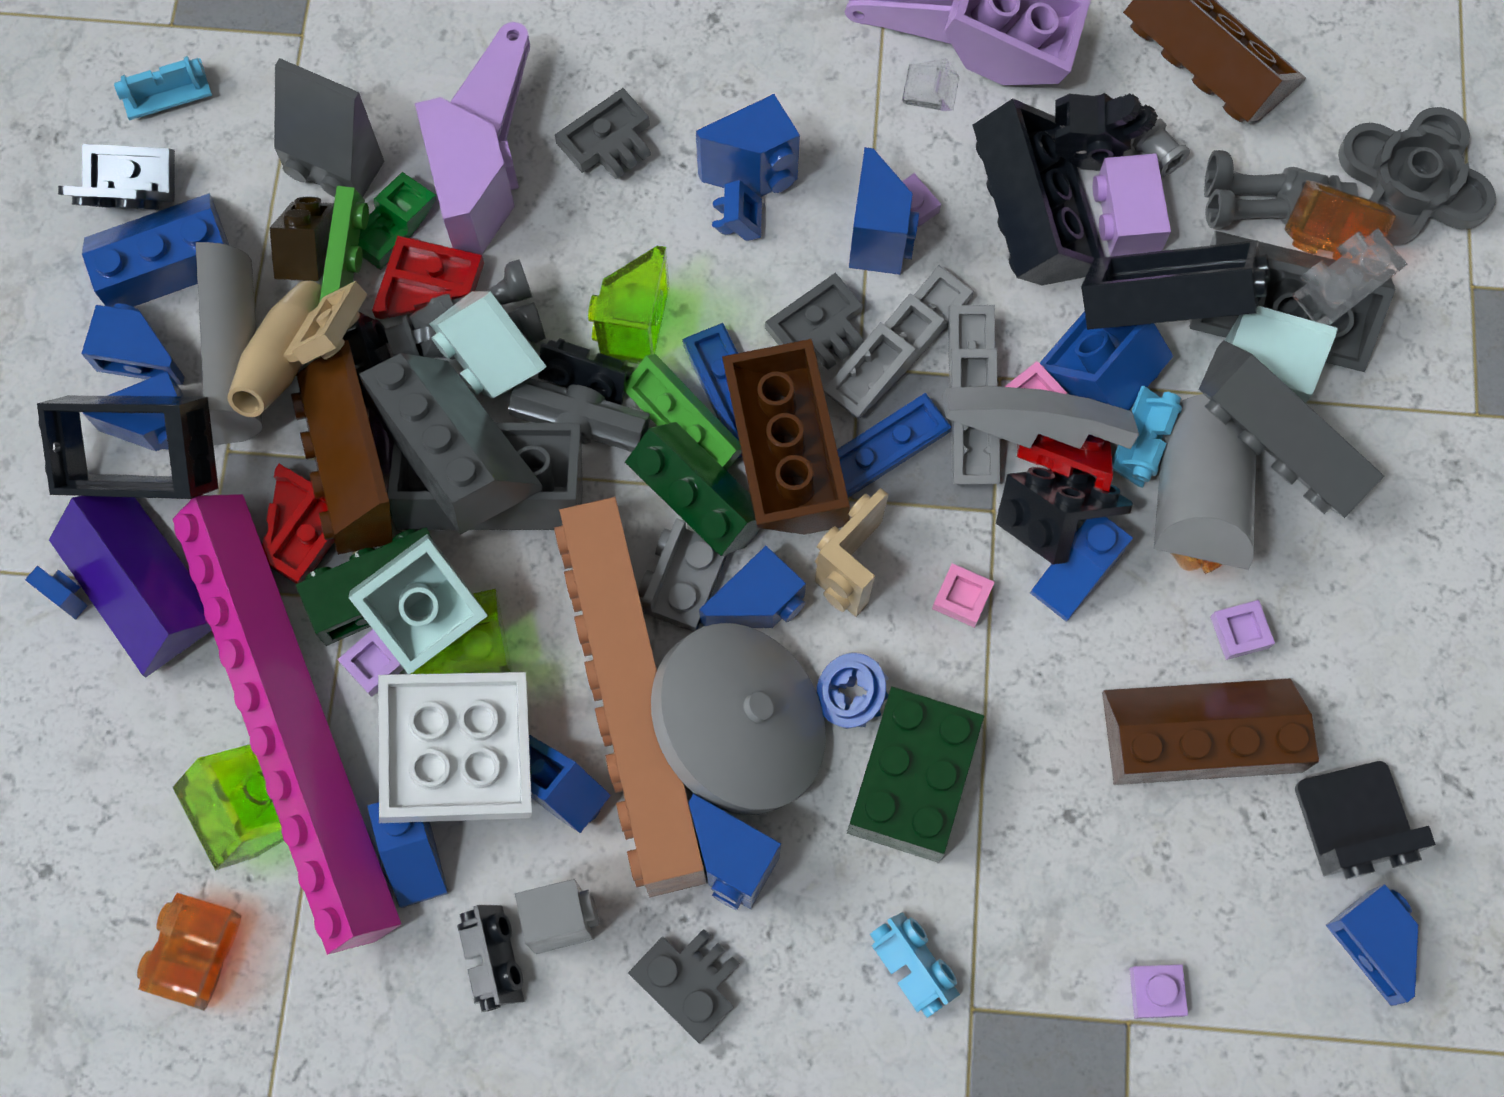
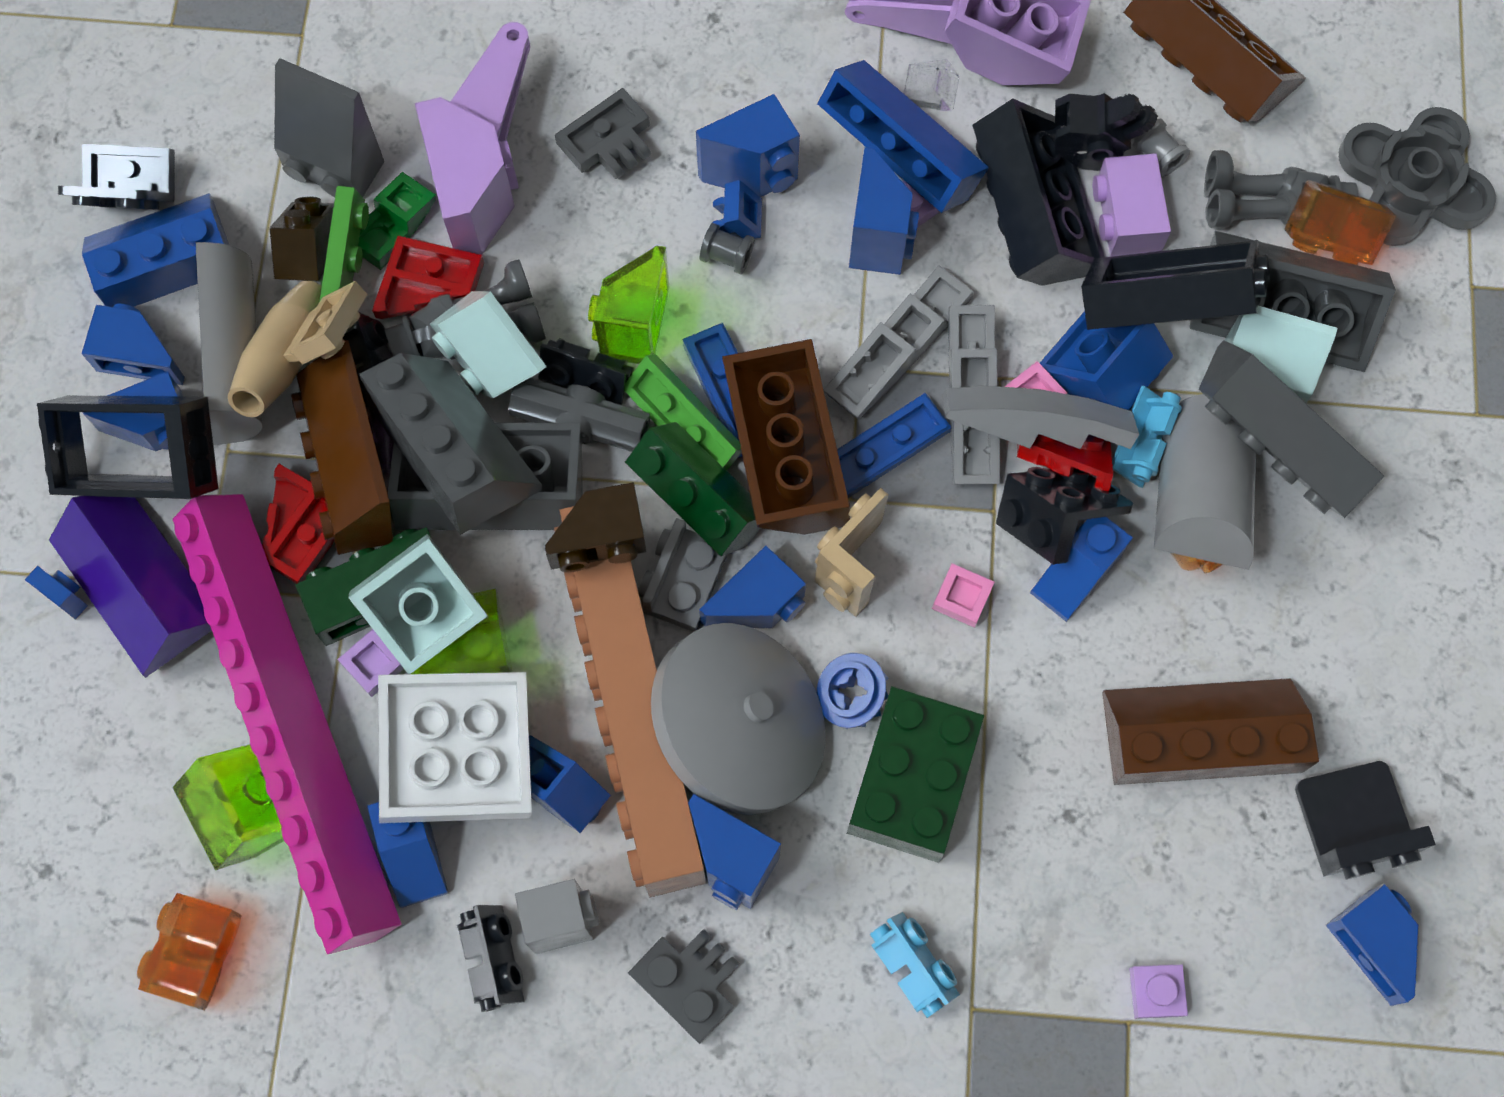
(163, 89): medium azure hinge -> none
(598, 528): none -> dark brown slope
(726, 248): none -> dark grey bush
(820, 316): dark grey hinge -> none
(902, 135): none -> blue brick
(1242, 630): lavender plate -> none
(1349, 279): clear brick -> none

